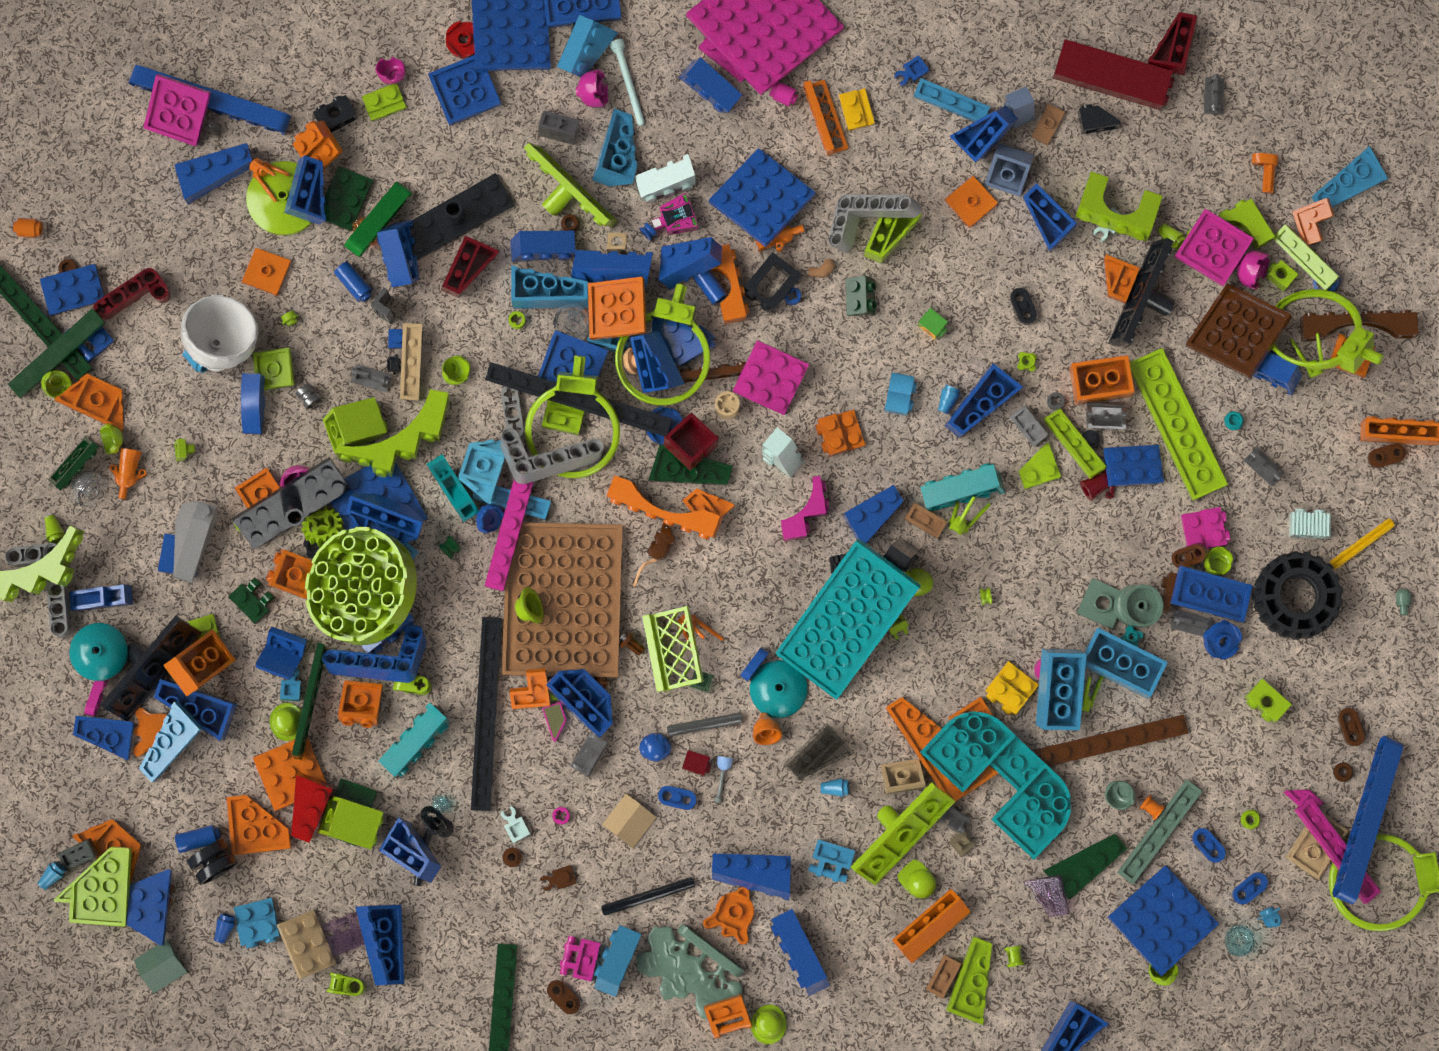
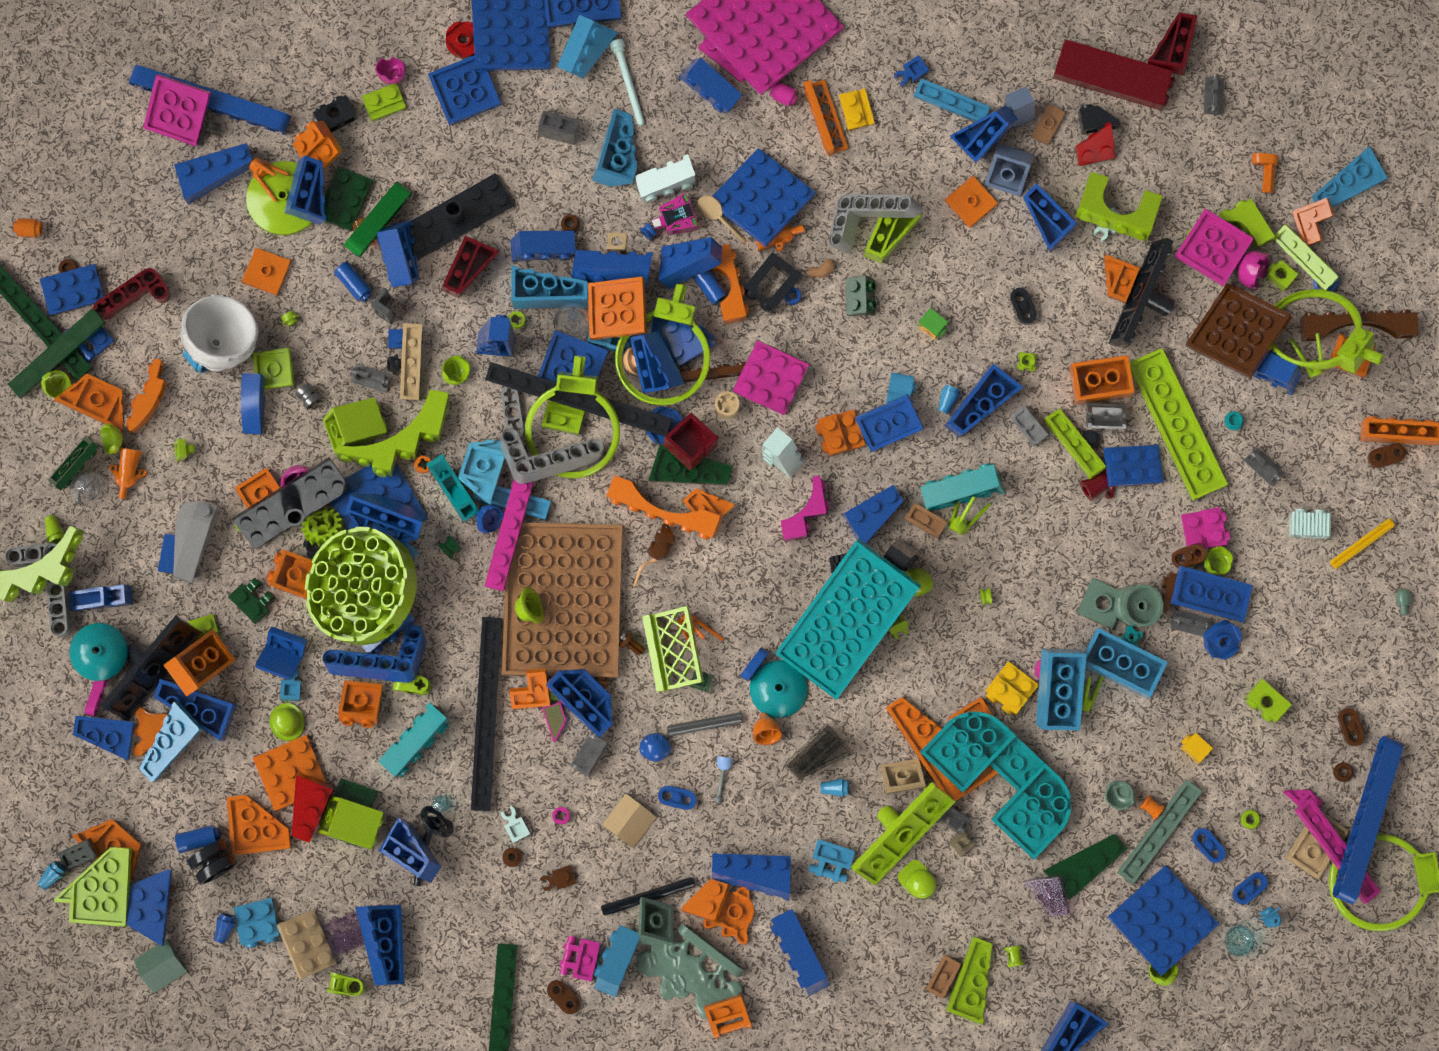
(145, 405): none -> orange slope
(309, 702): dark green tile -> none
(417, 461): none -> orange bush
(496, 337): none -> blue wedge
(567, 189): lime plate -> none
(591, 86): dark pink cylinder -> none
(655, 922): none -> sand green slope
(697, 763): dark red brick -> none
(707, 901): none -> orange wing
(712, 209): none -> tan piece
(768, 1024): lime hat -> none
(889, 422): none -> blue plate
(931, 925): orange brick -> none
(1039, 468): lime wing -> none
(1057, 406): dark grey bush -> none
(1096, 147): none -> red wing
(1113, 741): reddish brown plate -> none
(1168, 232): lime cone -> none
(1195, 747): none -> yellow brick
(1277, 615): black tyre -> none

